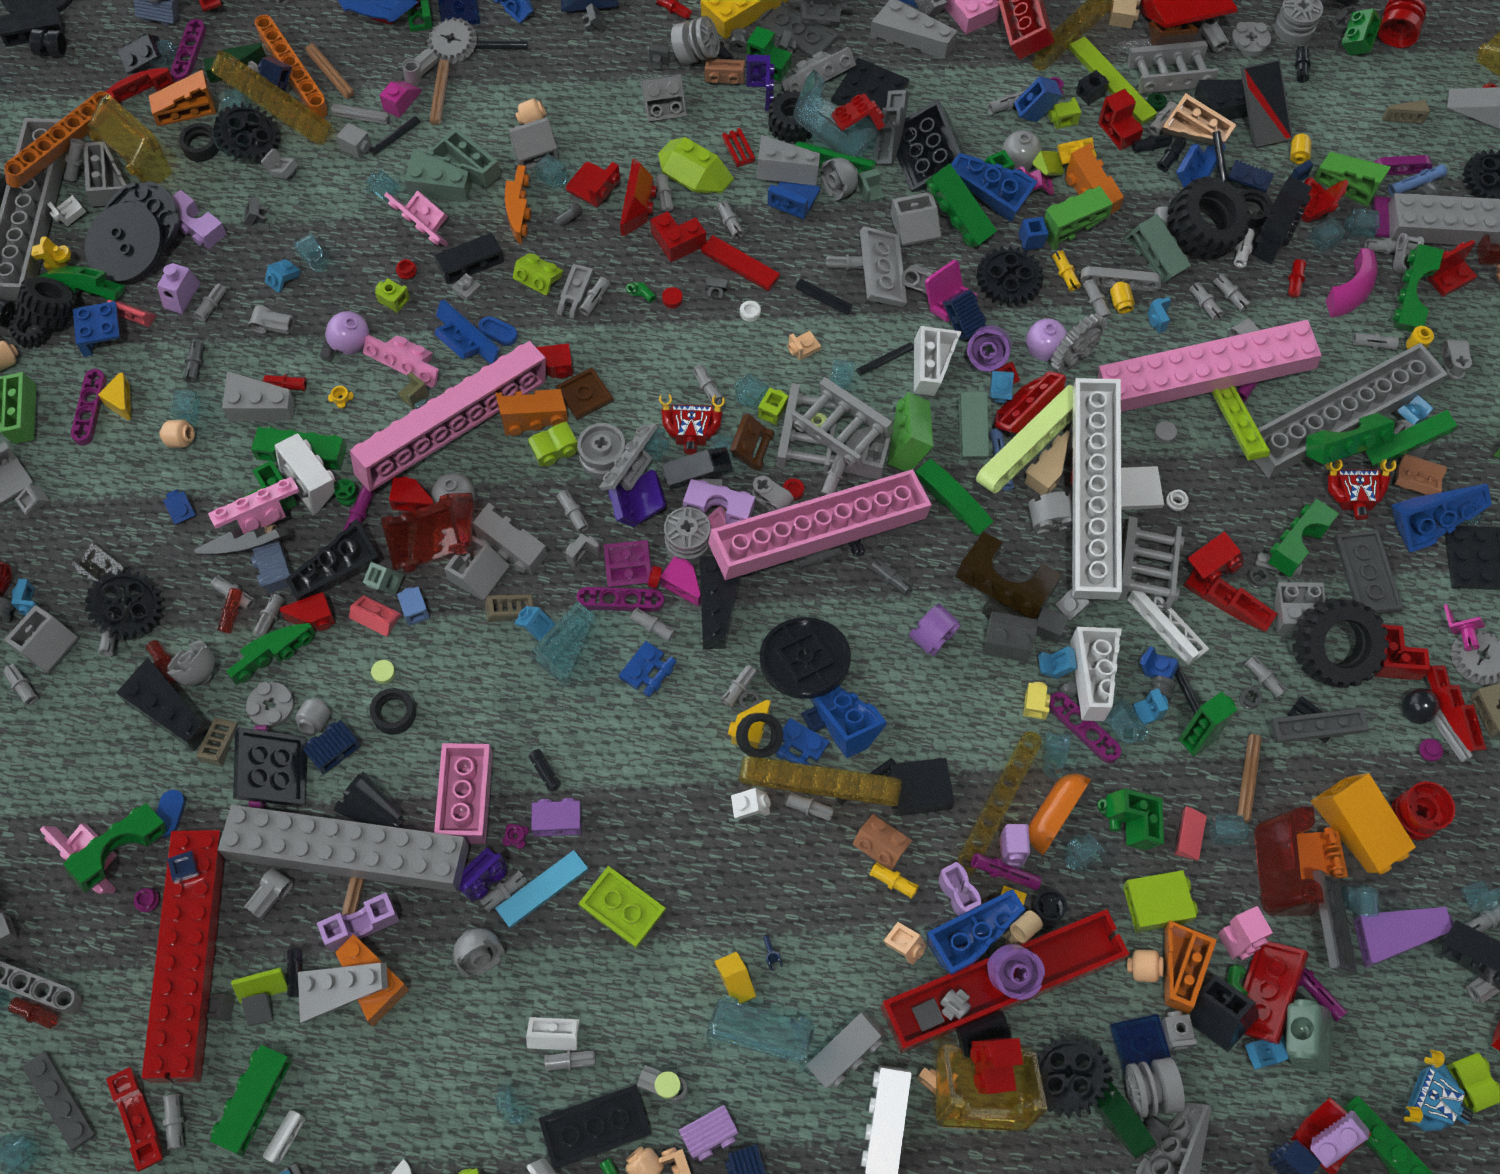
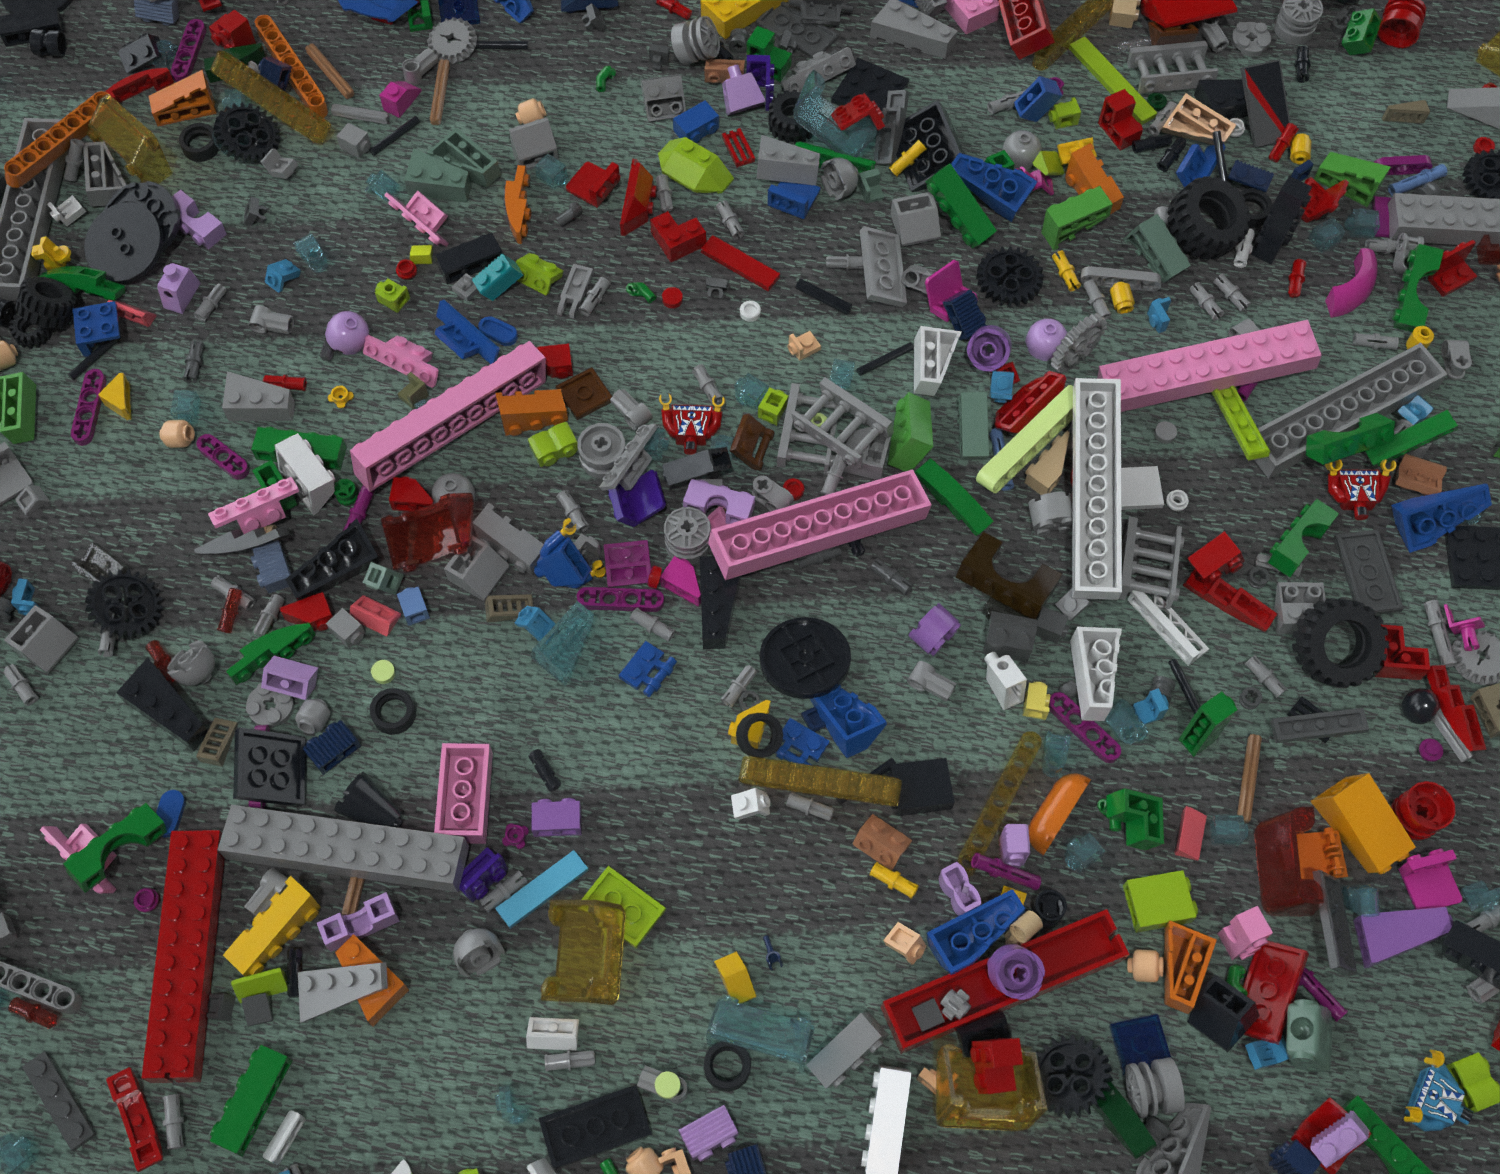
(95, 355): none -> black bar
(178, 506): blue bracket -> none
(183, 866): dark blue tile -> none
(220, 448): none -> magenta beam
(232, 31): none -> red brick
(272, 929): none -> yellow wedge
(289, 677): none -> lavender brick
(346, 628): none -> light grey brick
(421, 254): none -> neon yellow slope
(497, 277): none -> teal brick
(563, 562): none -> blue torso
(587, 952): none -> clear yellow windscreen
(606, 72): none -> green arm
(634, 413): none -> light grey piece
(696, 122): none -> blue brick
(713, 1079): none -> black tyre
(741, 91): none -> lavender torso
(907, 158): none -> yellow pin
(925, 678): none -> light grey piece
(1005, 680): none -> white torso
(1033, 233): blue brick -> none
(1058, 663): dark azure bracket -> none
(1092, 87): black brick -> none
(1158, 665): blue bracket -> none
(1175, 1039): light grey brick -> none
(1239, 129): none -> white plate
(1283, 142): none -> red axle
(1430, 880): none -> dark pink bracket
(1438, 628): none -> light grey pin
(1483, 143): none -> red tile

